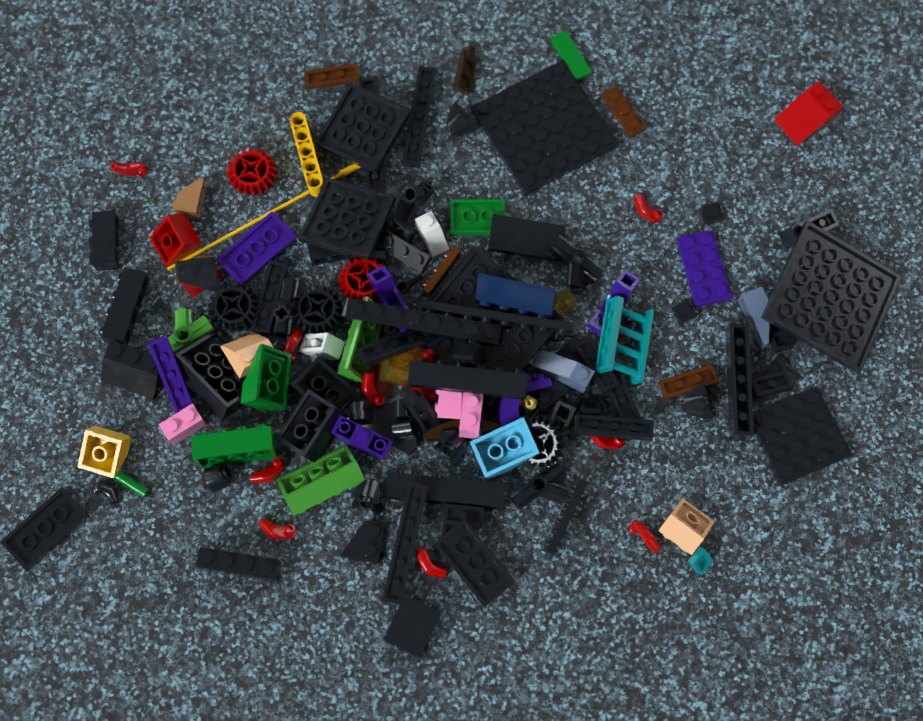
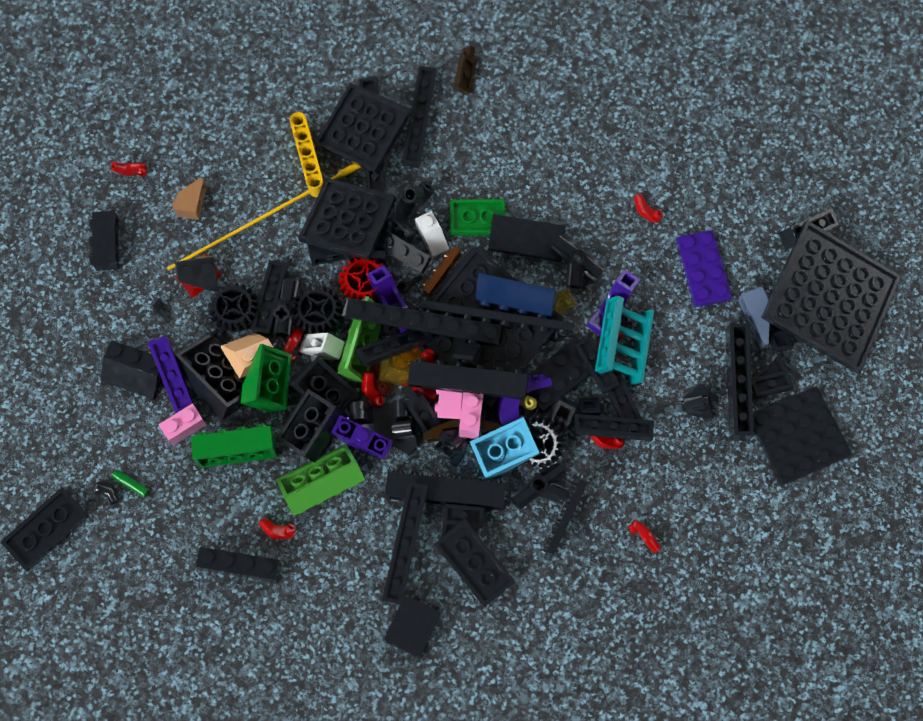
(103, 451): yellow slope -> none
(125, 306): black brick -> none
(175, 239): red slope -> none
(185, 326): bright green piece -> none
(216, 477): black head -> none
(247, 180): red gear -> none
(256, 248): dark purple plate -> none
(270, 473): red arm -> none
(331, 76): reddish brown plate -> none
(365, 543): black wing -> none
(368, 496): black brick -> none
(428, 565): red arm -> none
(459, 121): black brick -> none
(544, 127): black plate -> none
(564, 370): sand blue slope -> none
(569, 53): green tile -> none
(623, 112): reddish brown plate -> none
(684, 312): black plate -> none
(685, 382): reddish brown plate -> none
(686, 526): light nougat slope -> none
(700, 561): teal plate -> none
(711, 213): black plate -> none
(809, 113): red slope -> none

